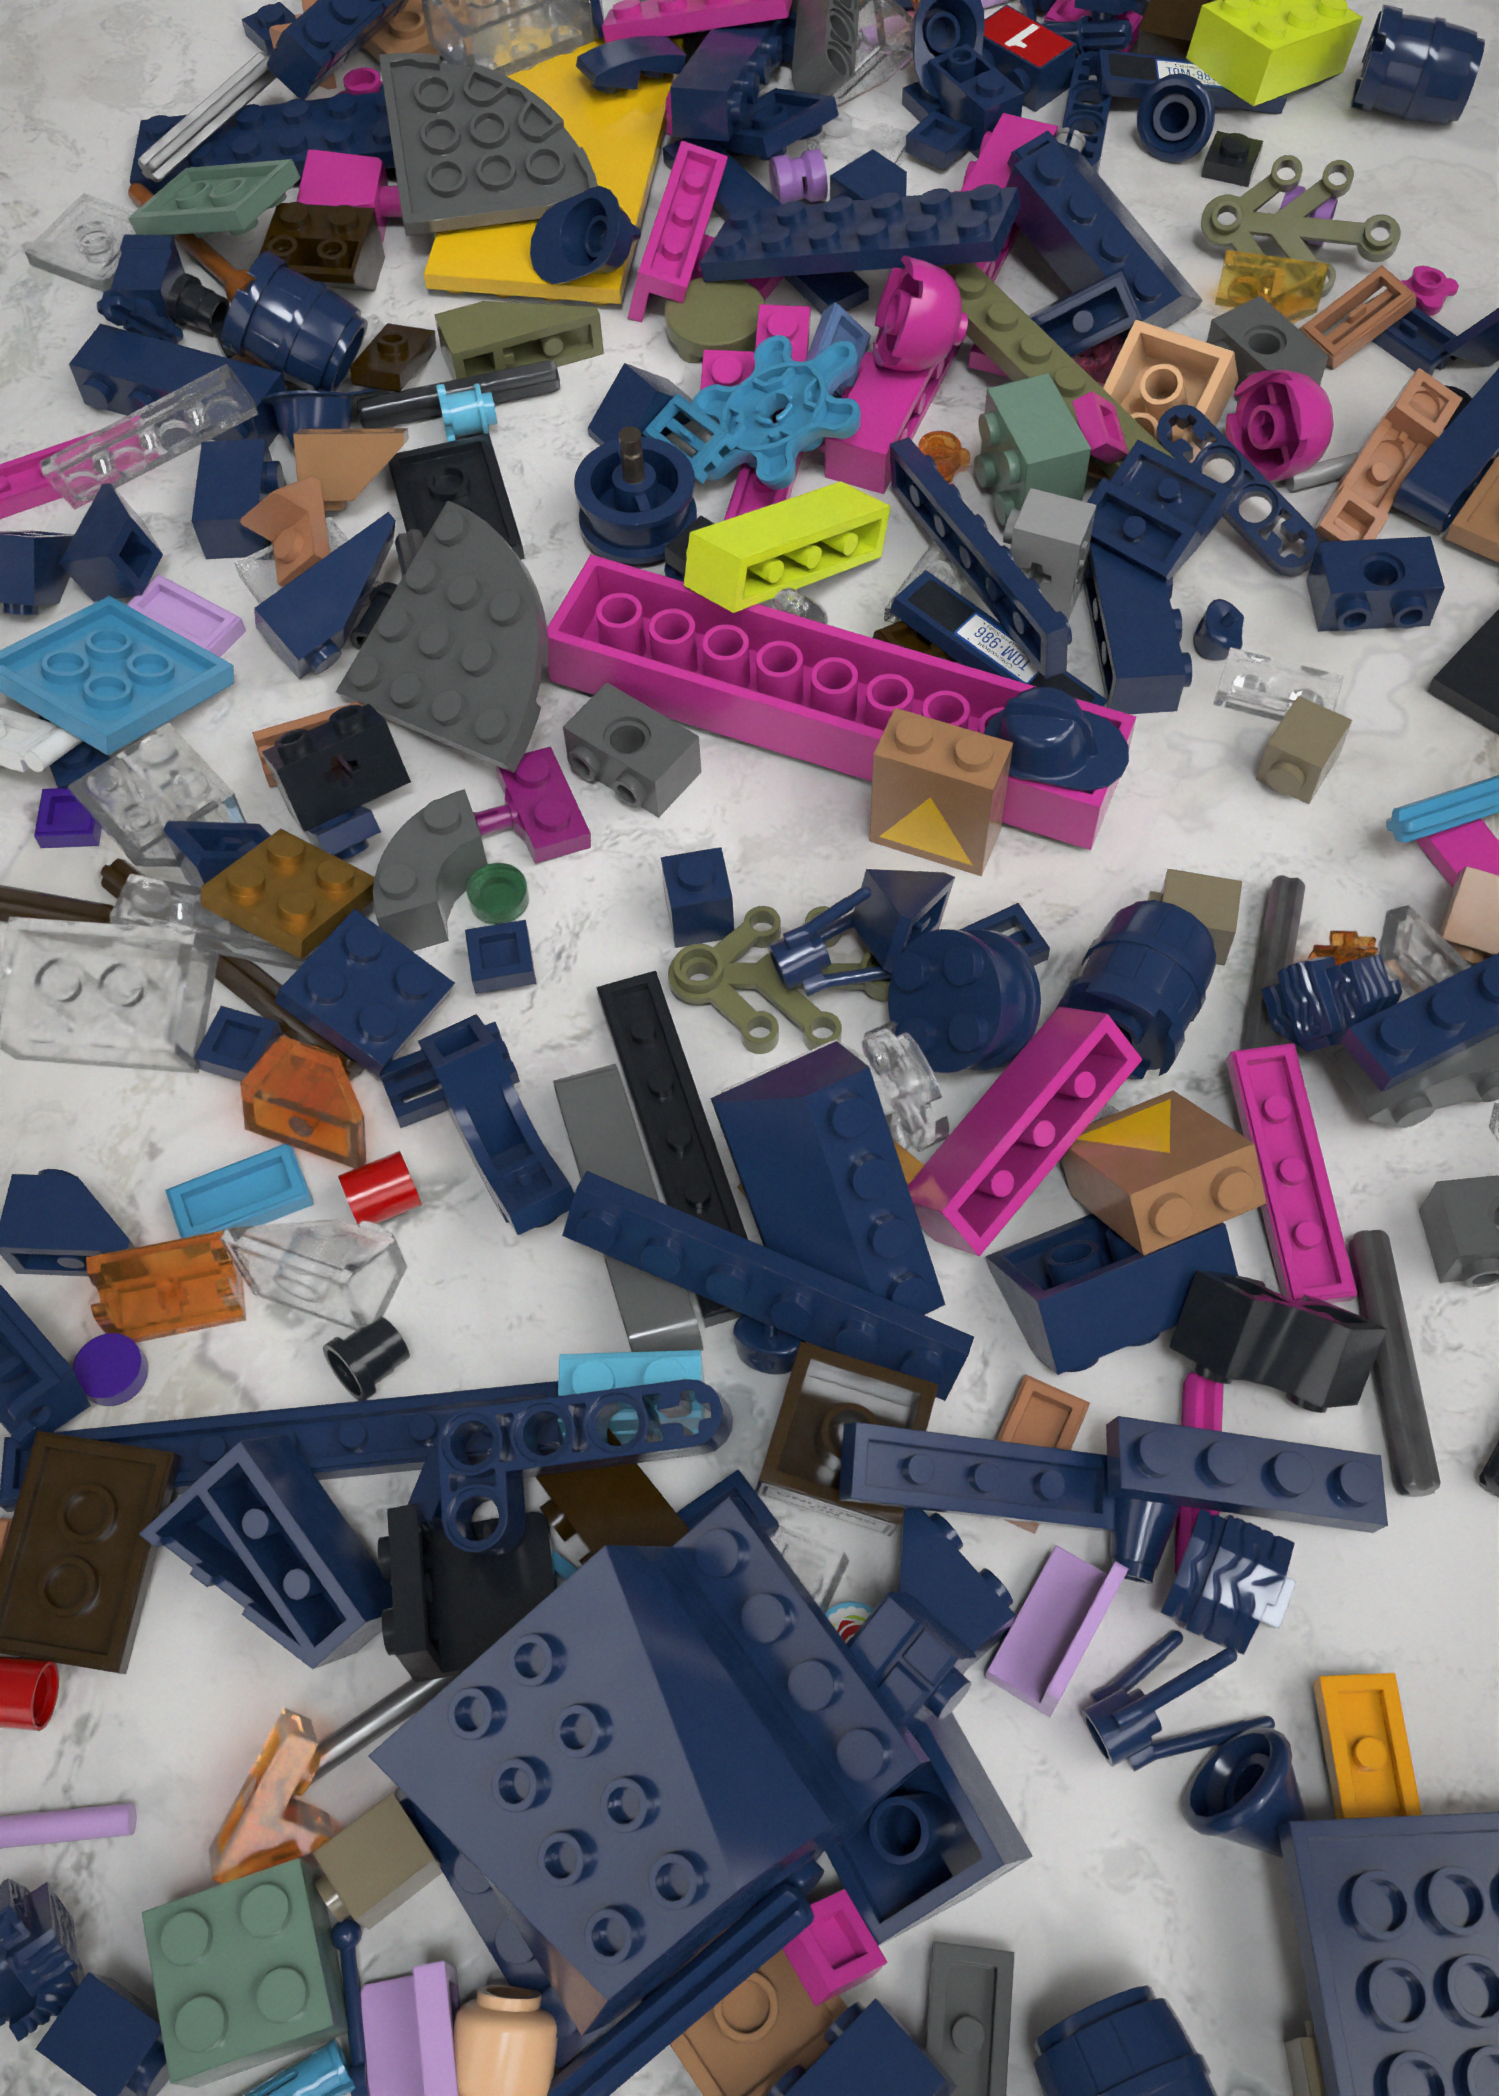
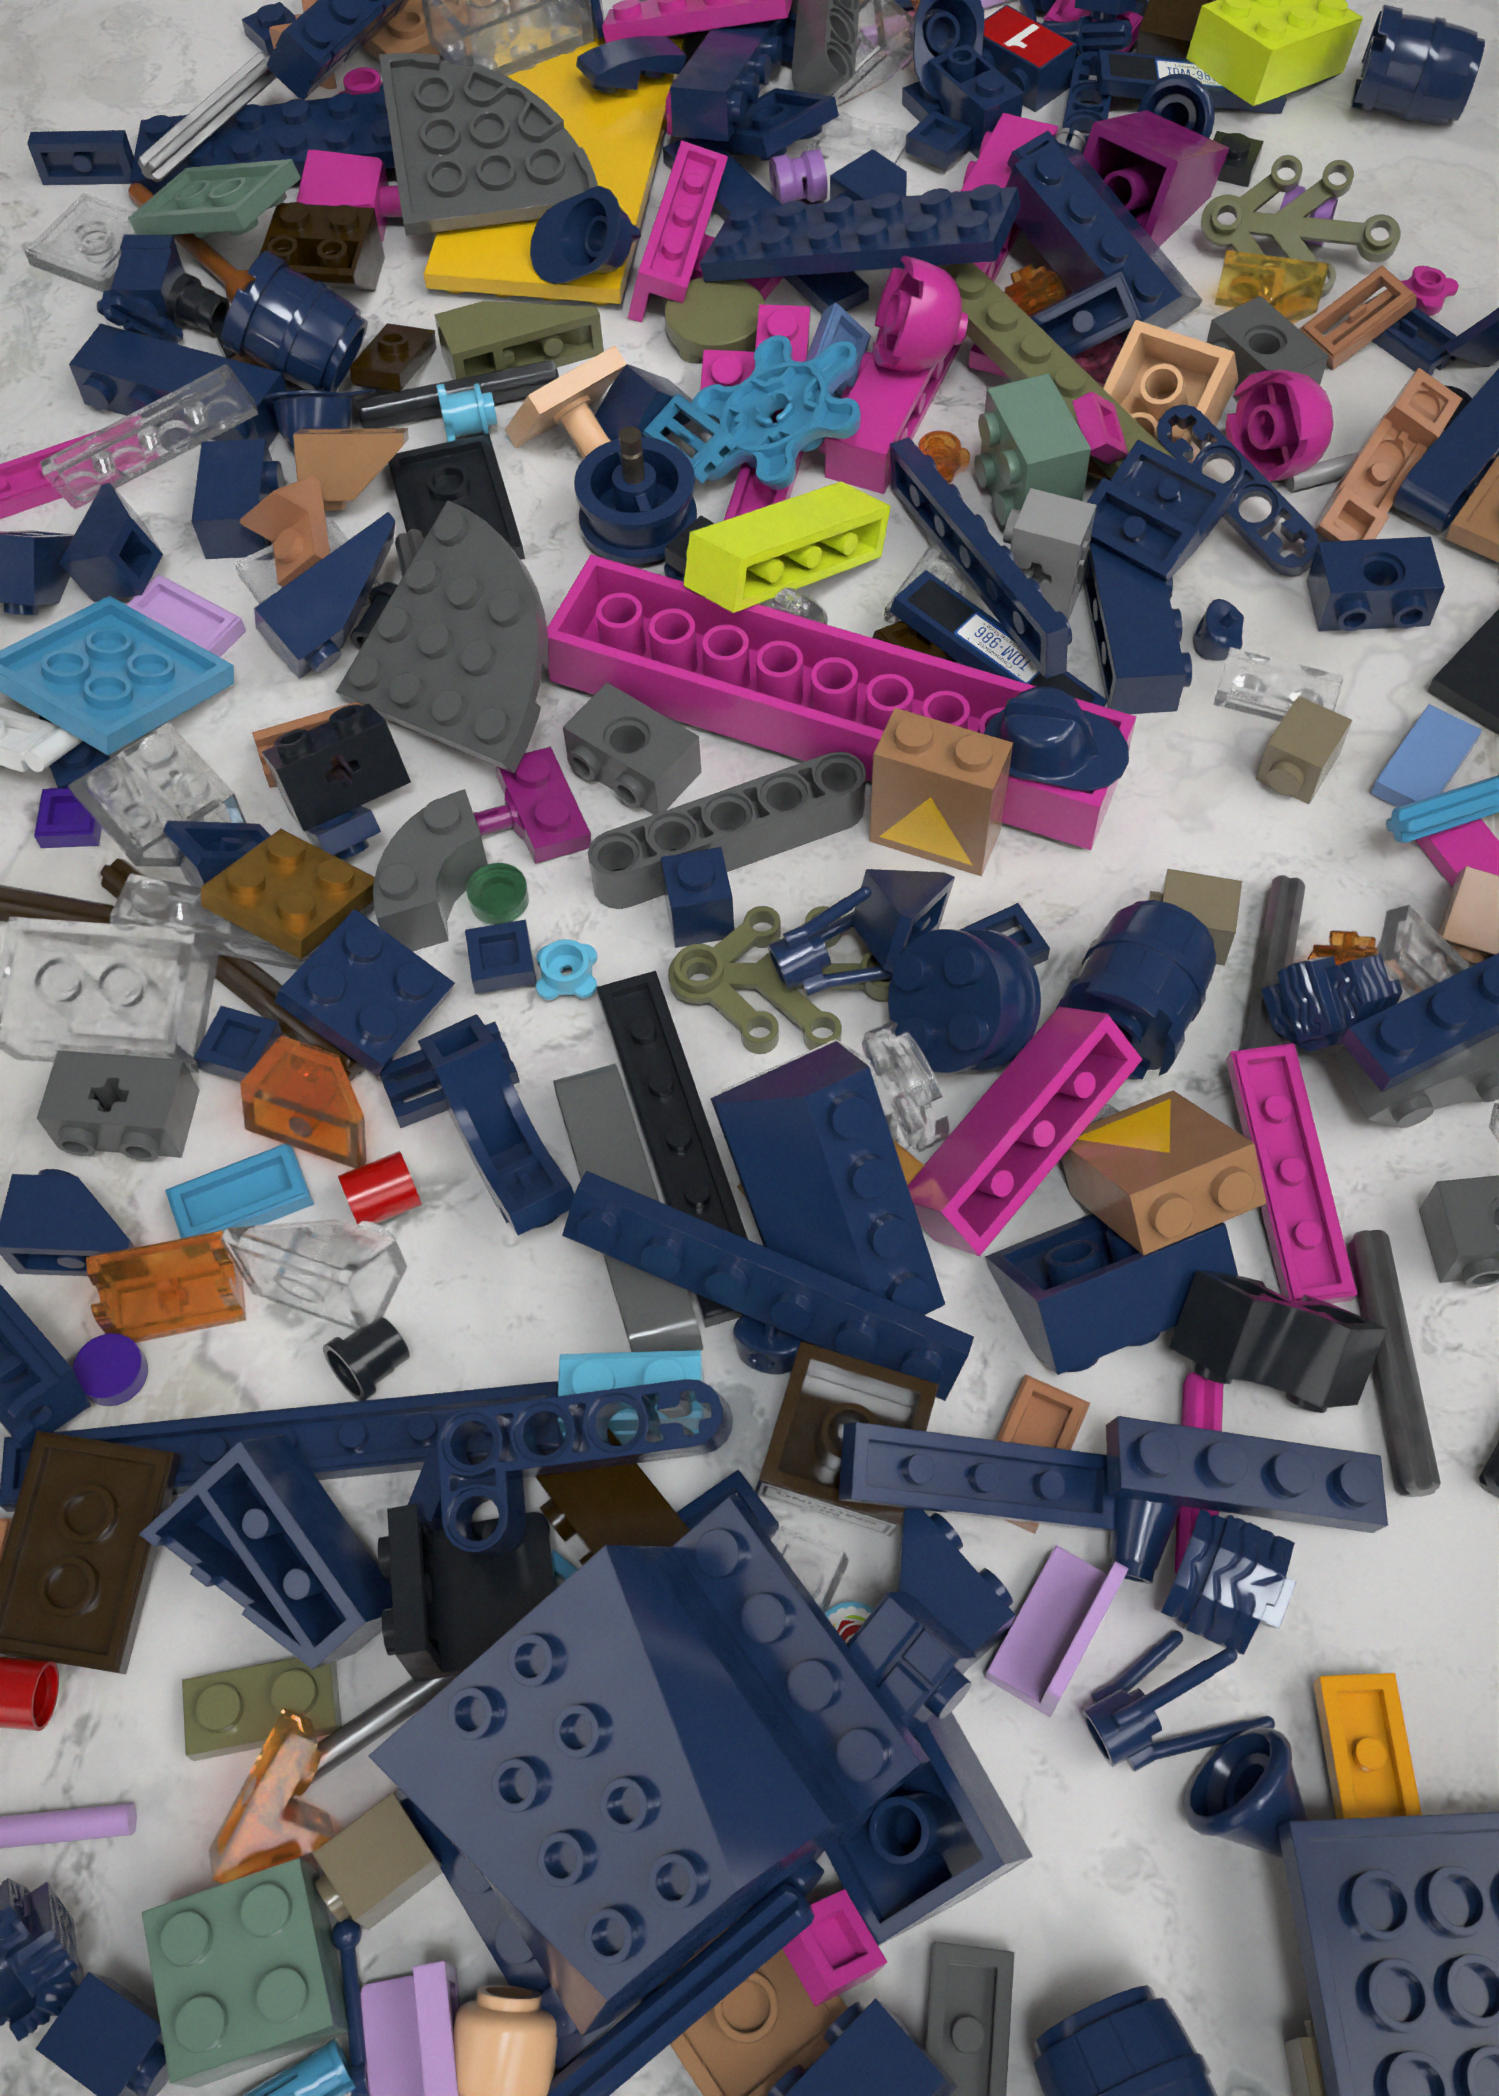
(82, 157): none -> dark blue plate
(118, 1105): none -> dark grey brick
(240, 1706): none -> olive plate
(562, 956): none -> medium azure plate
(568, 402): none -> light nougat tile
(819, 800): none -> dark grey beam
(1034, 288): none -> clear orange gear
(1155, 168): none -> magenta slope
(1426, 758): none -> medium blue tile

